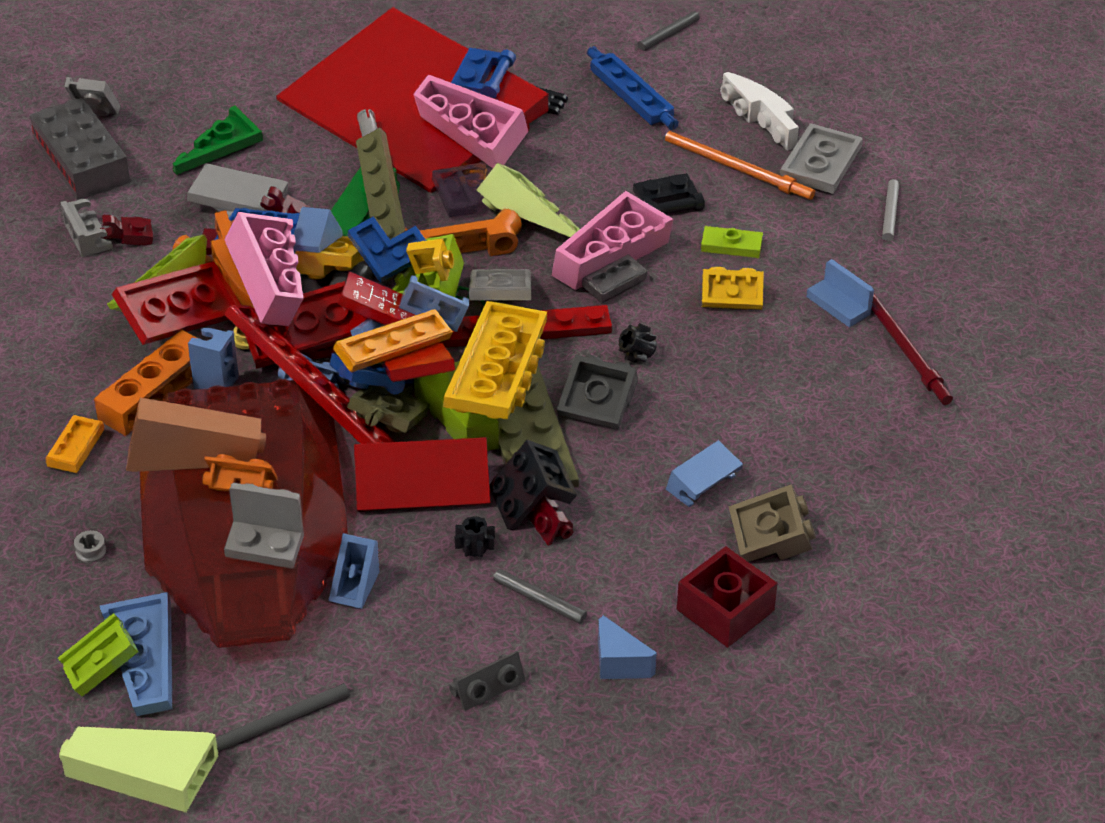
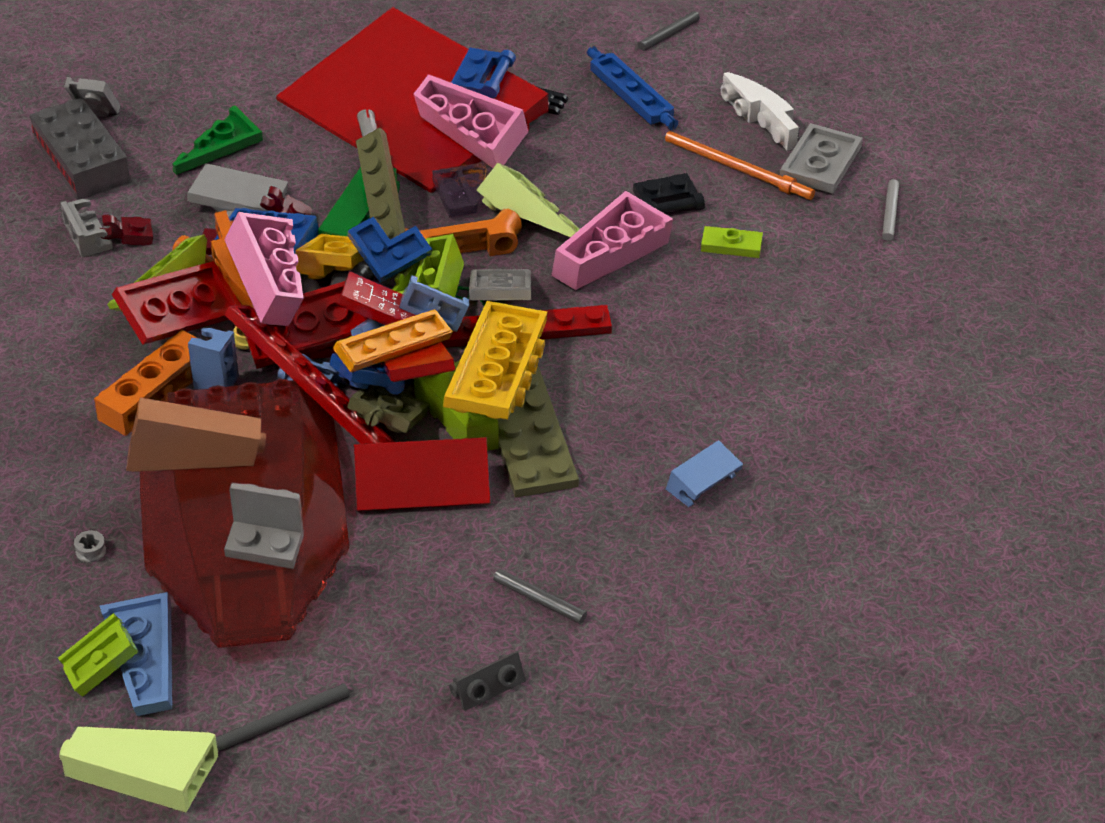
(74, 444): light orange plate -> none
(226, 470): orange hinge -> none
(316, 230): medium blue slope -> none
(355, 571): medium blue slope -> none
(431, 257): yellow bracket -> none
(474, 536): black gear -> none
(526, 479): black bracket -> none
(550, 521): dark red hinge -> none
(598, 391): dark grey plate -> none
(614, 278): flat silver plate -> none
(623, 654): medium blue slope -> none
(637, 343): black gear -> none
(726, 596): dark red brick -> none
(732, 288): yellow bracket -> none
(772, 525): dark tan plate -> none
(842, 294): medium blue panel -> none
(929, 377): dark red bar -> none

